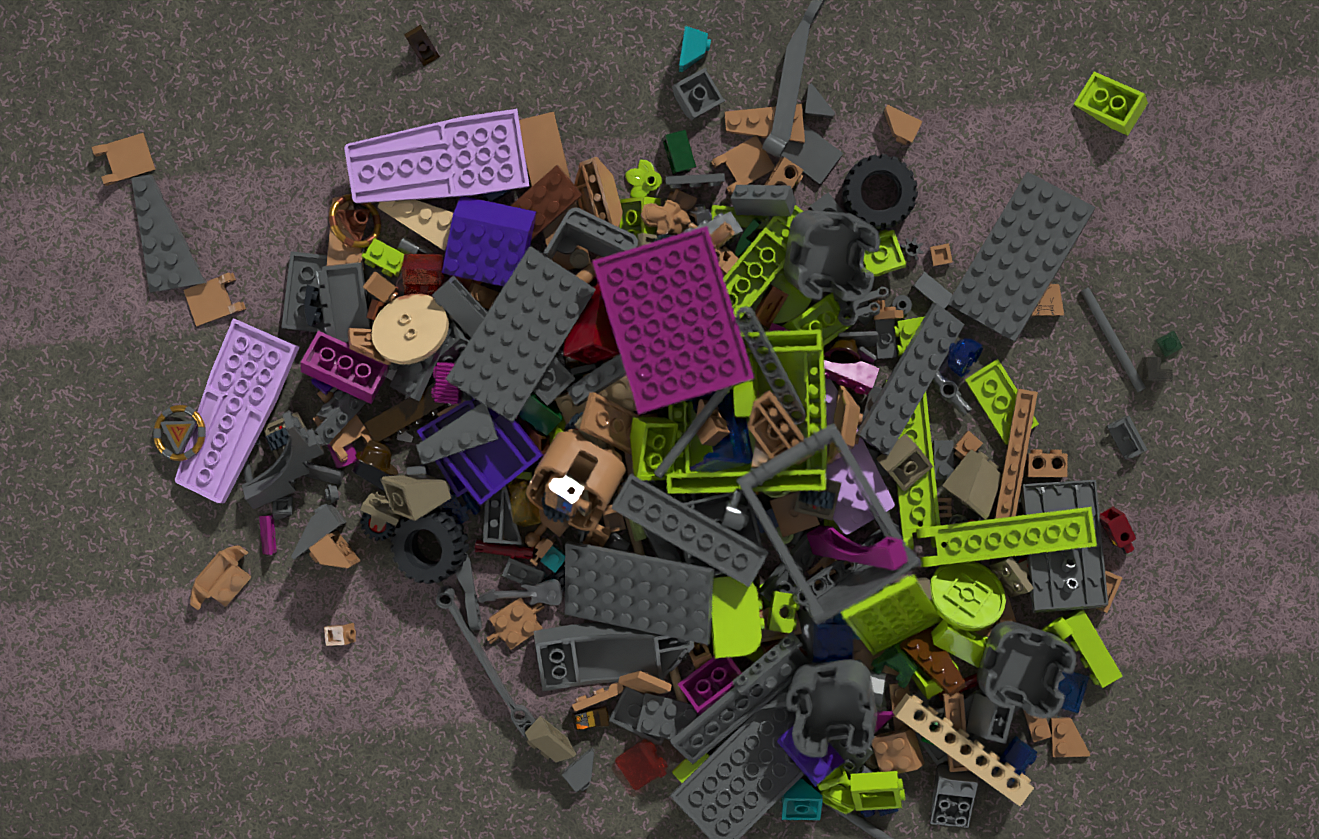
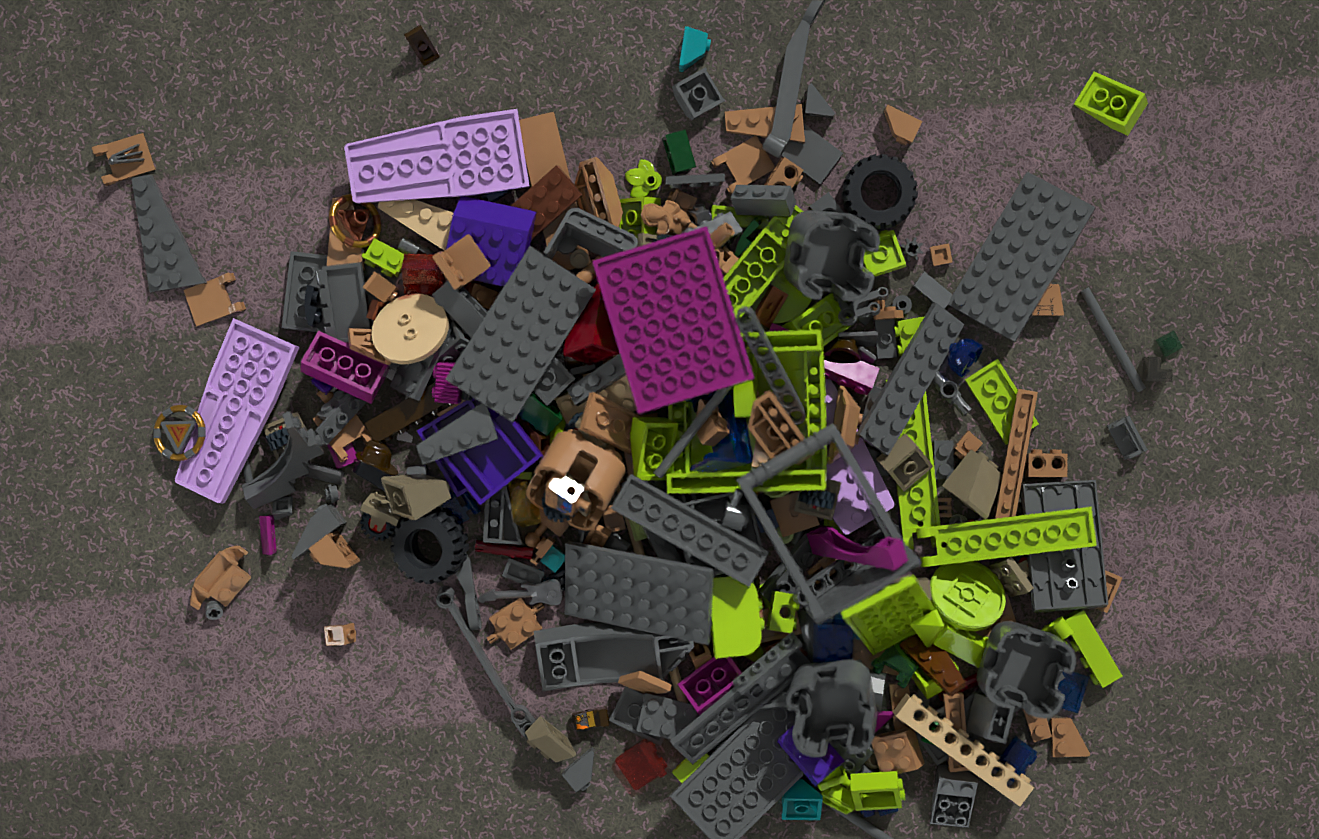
(120, 157): none -> dark grey piece
(214, 615): none -> dark grey bush
(462, 262): none -> medium nougat bracket
(599, 695): medium nougat hinge -> none
(928, 627): none -> lime slope
(1118, 529): dark red torso -> none

